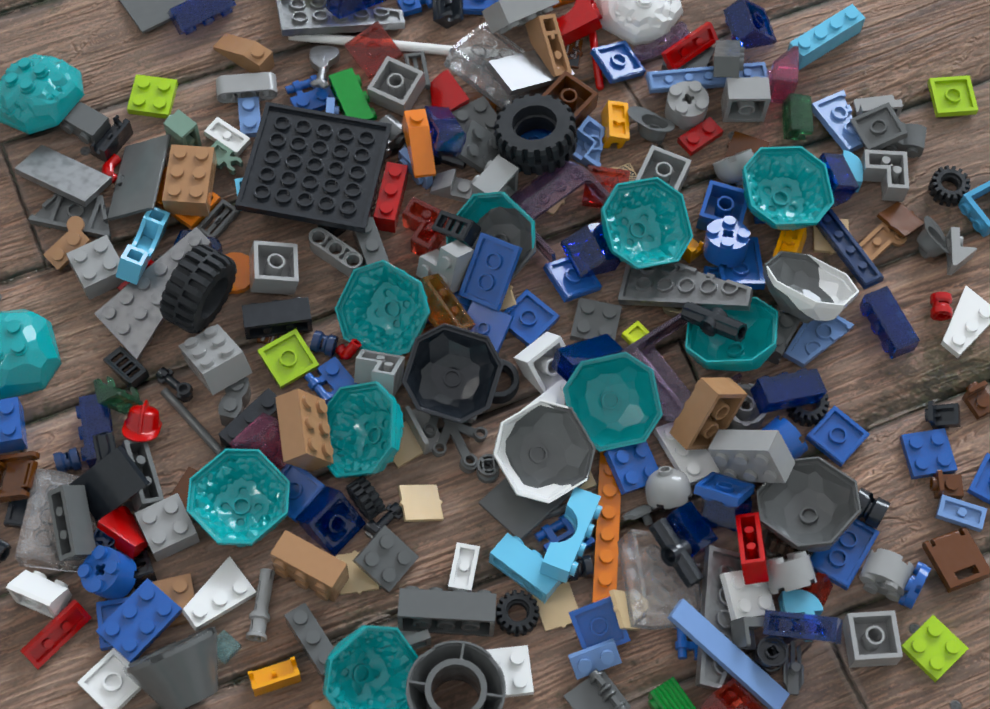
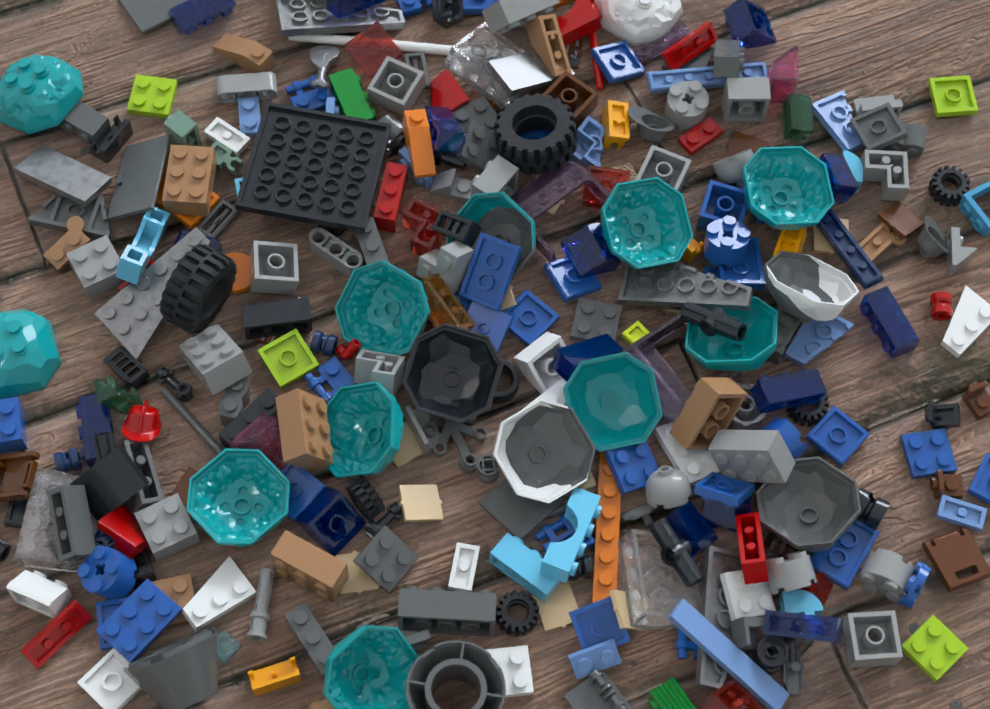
(109, 166): red arm -> none
(828, 35): medium azure brick -> none

